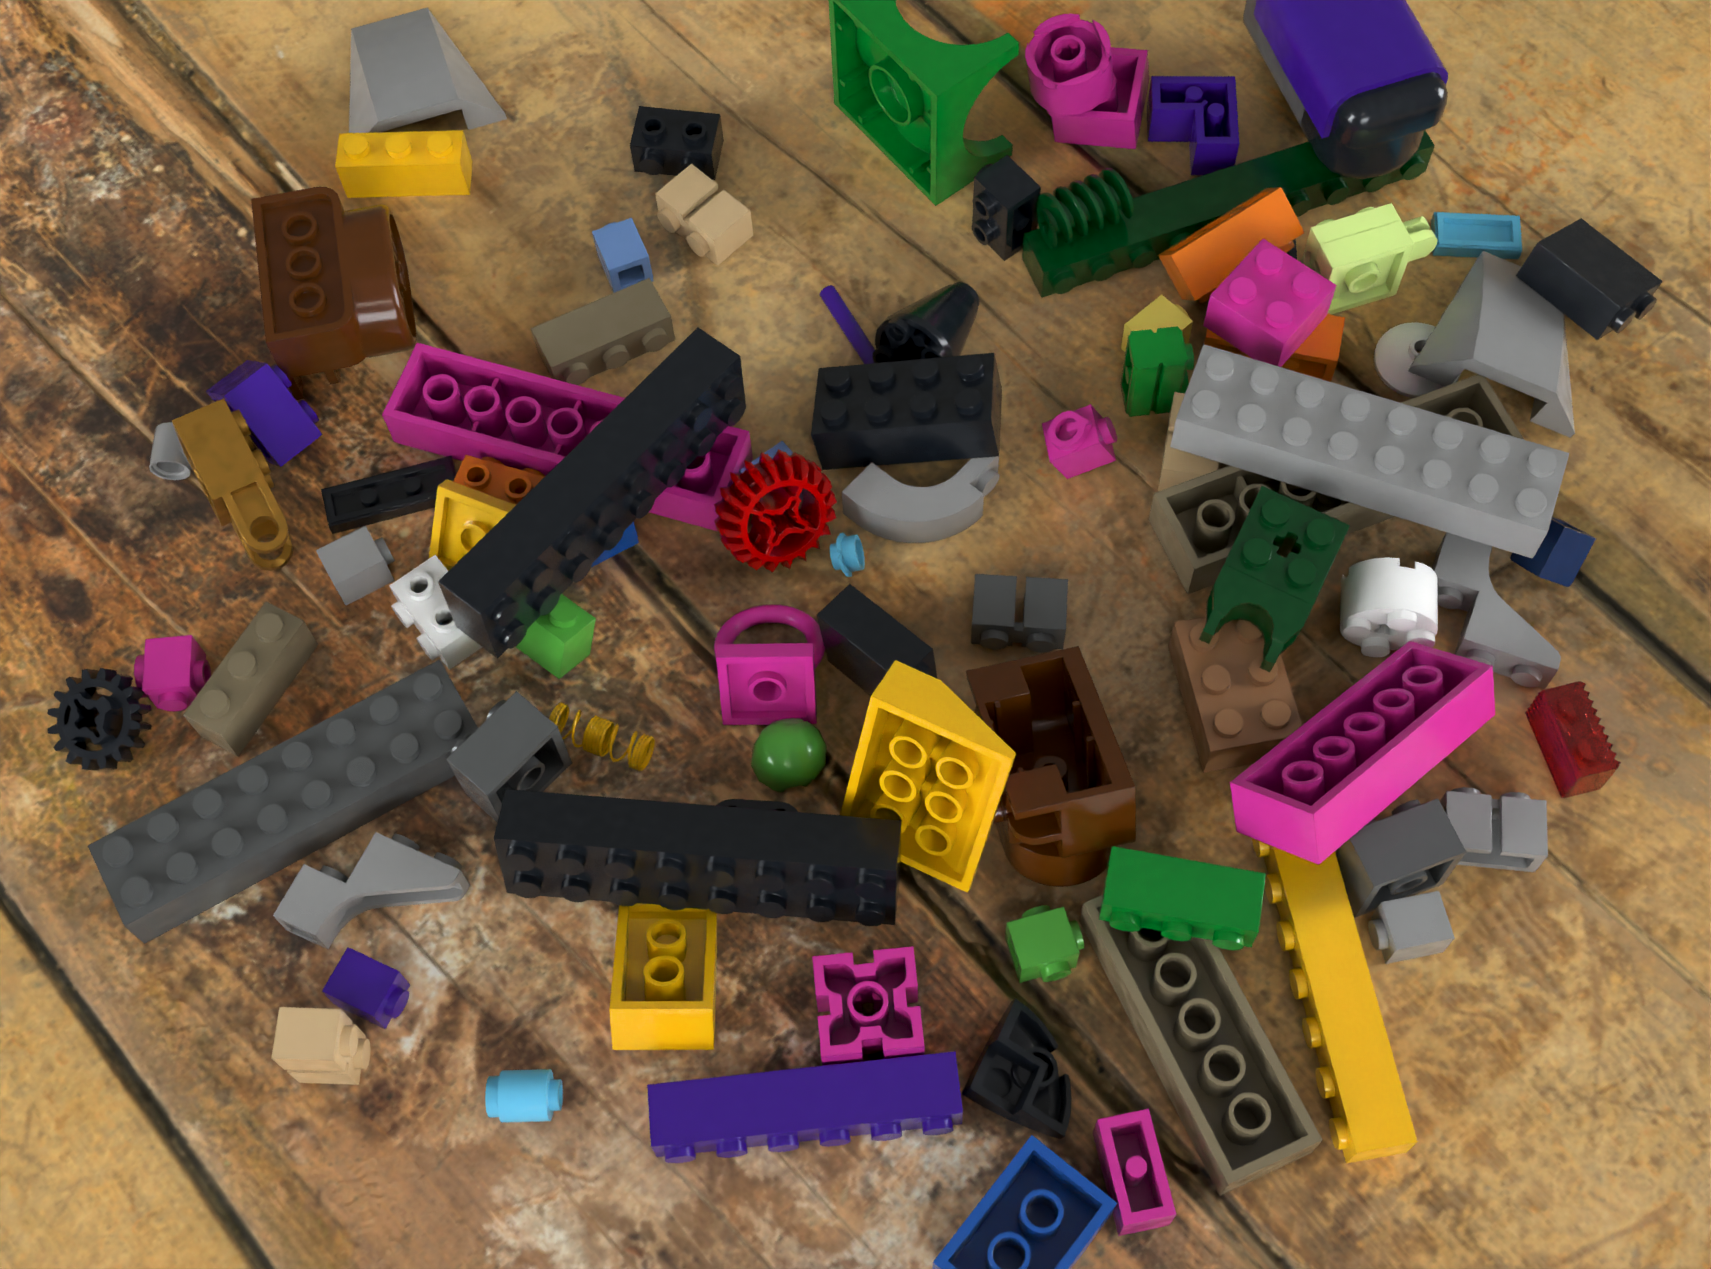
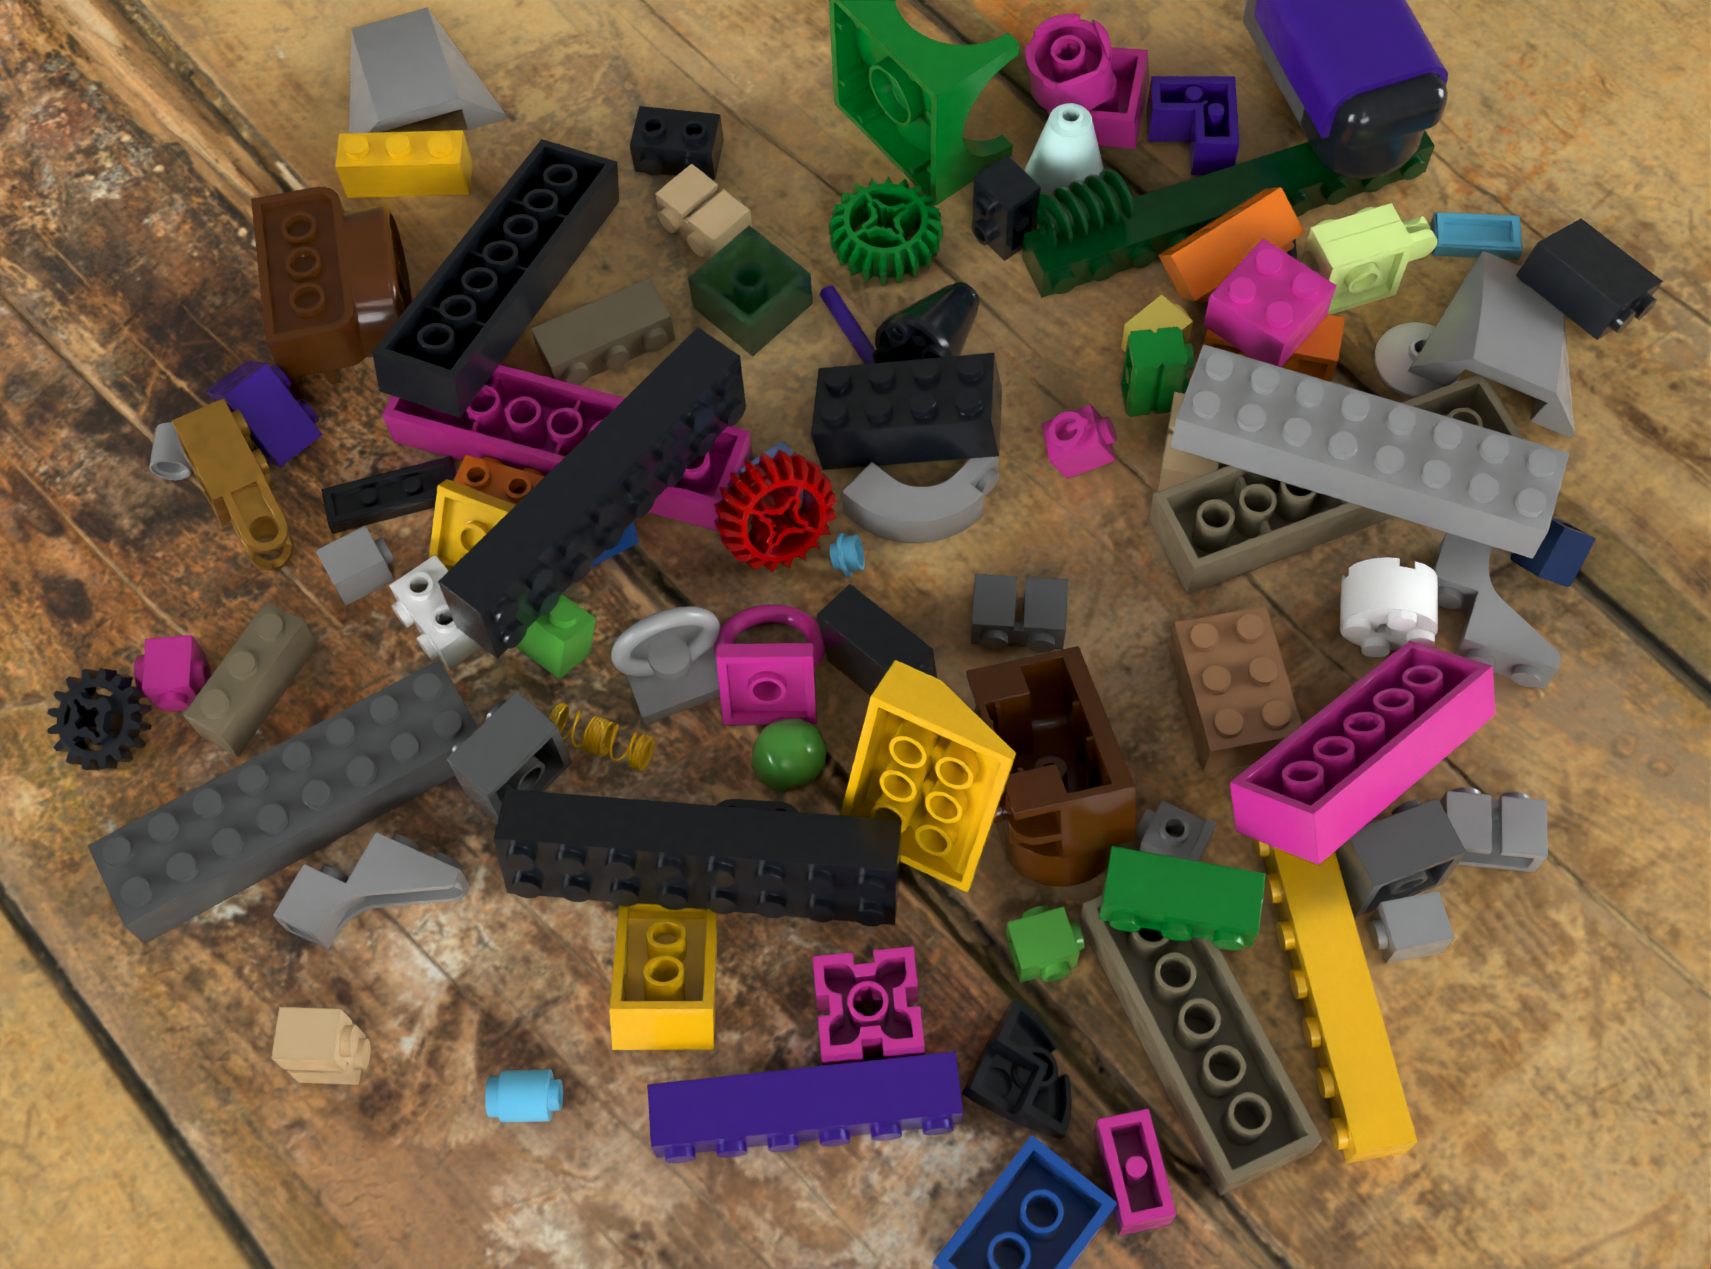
(367, 988): dark purple brick -> none
(496, 279): none -> black brick
(622, 254): medium blue brick -> none
(669, 661): none -> light grey tile
(751, 290): none -> clear green brick
(880, 244): none -> green gear
(1065, 149): none -> light aqua cone
(1194, 831): none -> light grey brick
(1270, 588): dark green brick -> none
(1572, 739): clear red brick -> none

